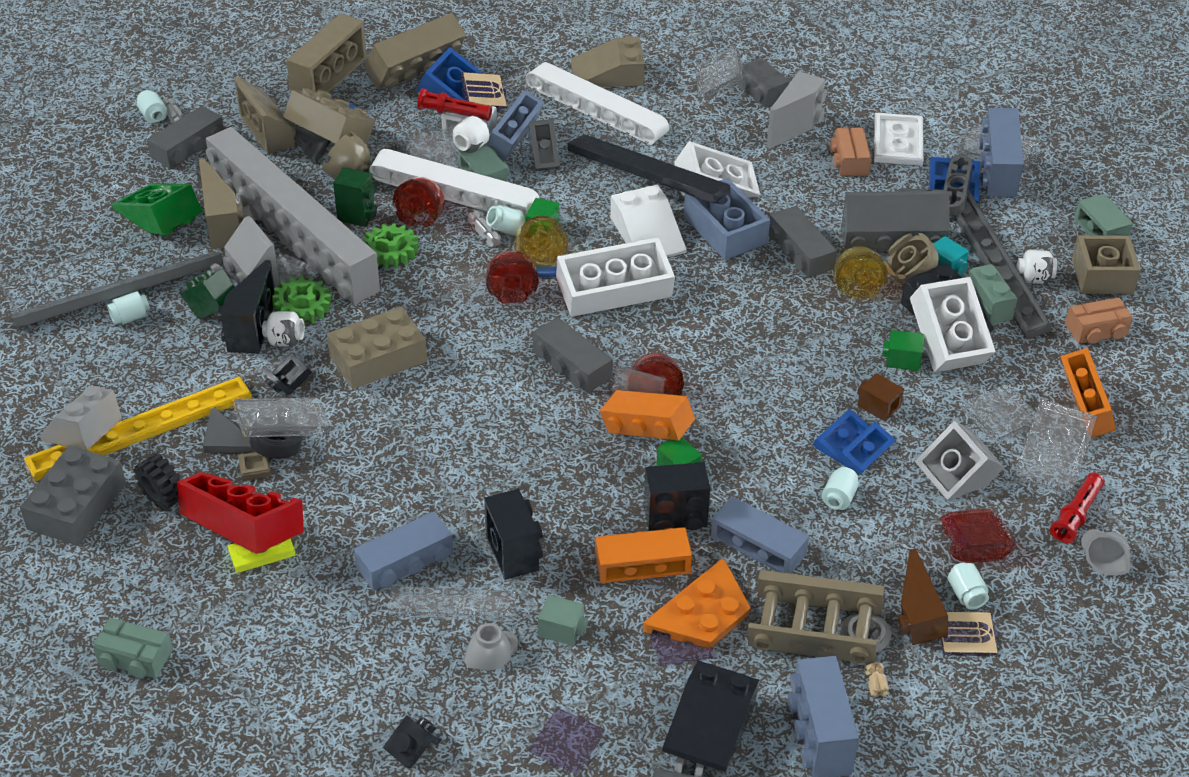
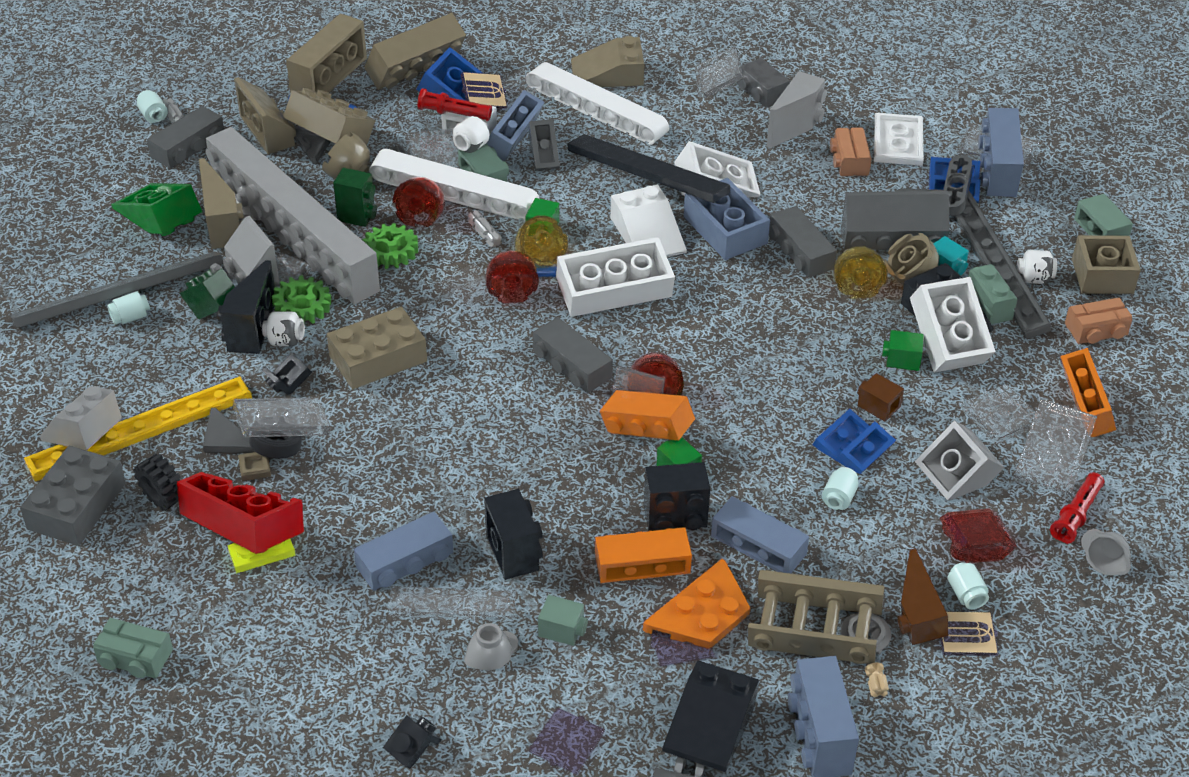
(505, 219): light aqua brick -> none

